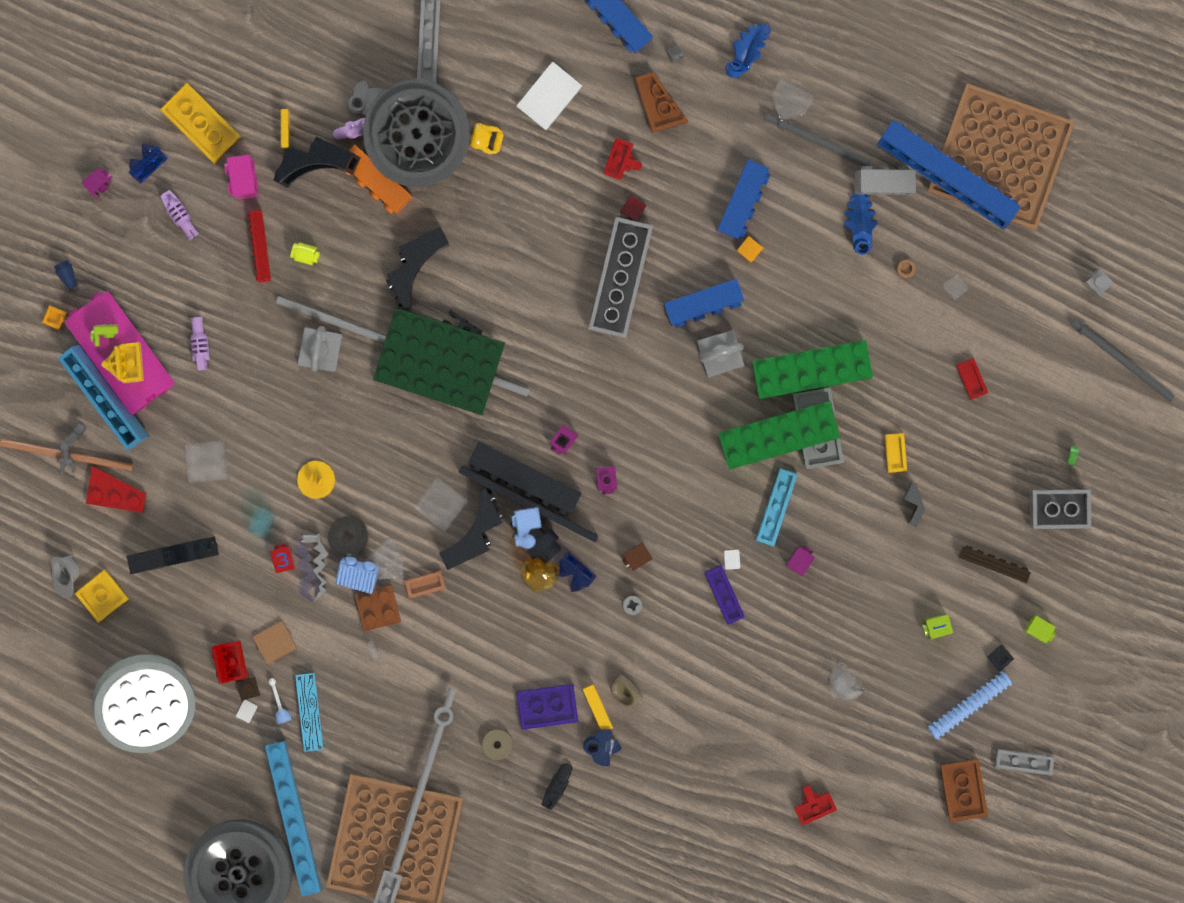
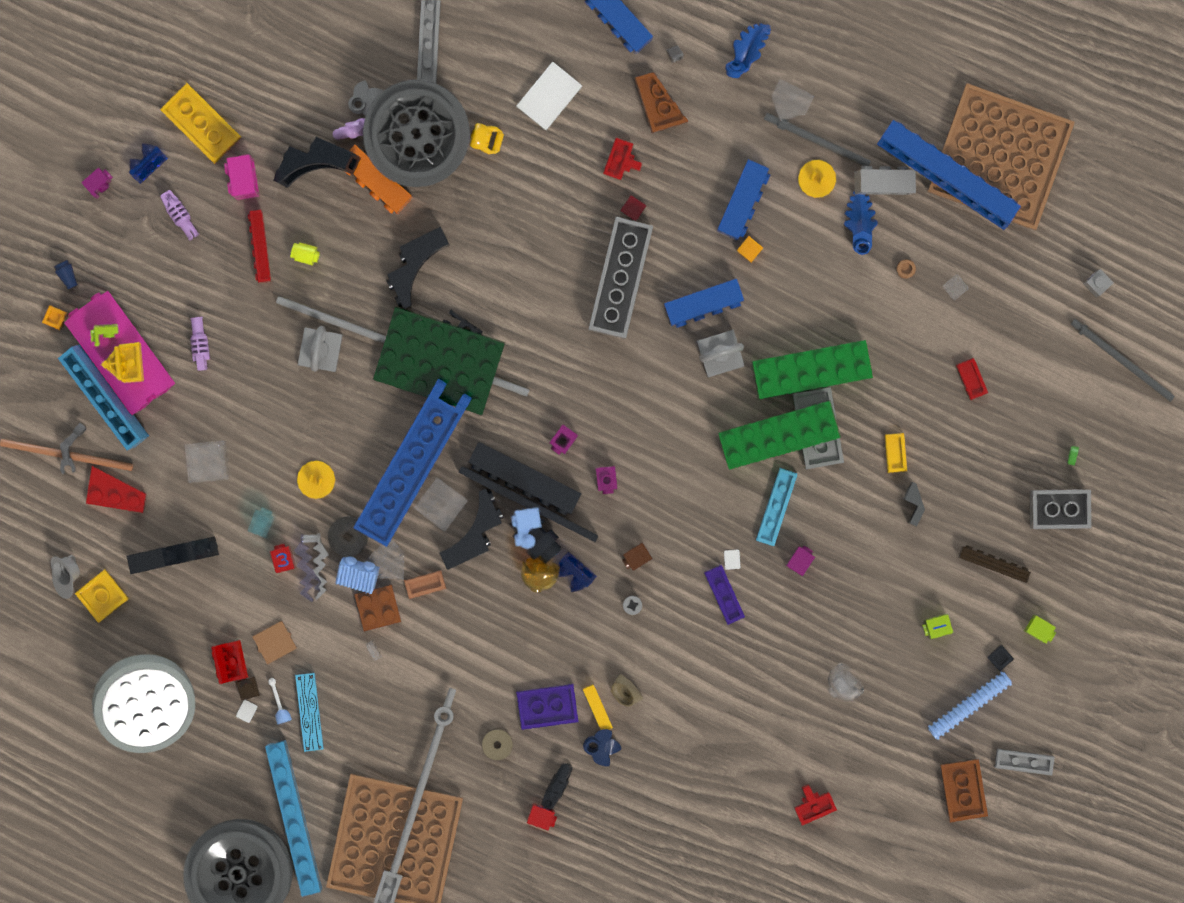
(285, 128): yellow tile -> none
(410, 466): none -> blue hinge
(541, 817): none -> red brick
(817, 178): none -> yellow piece

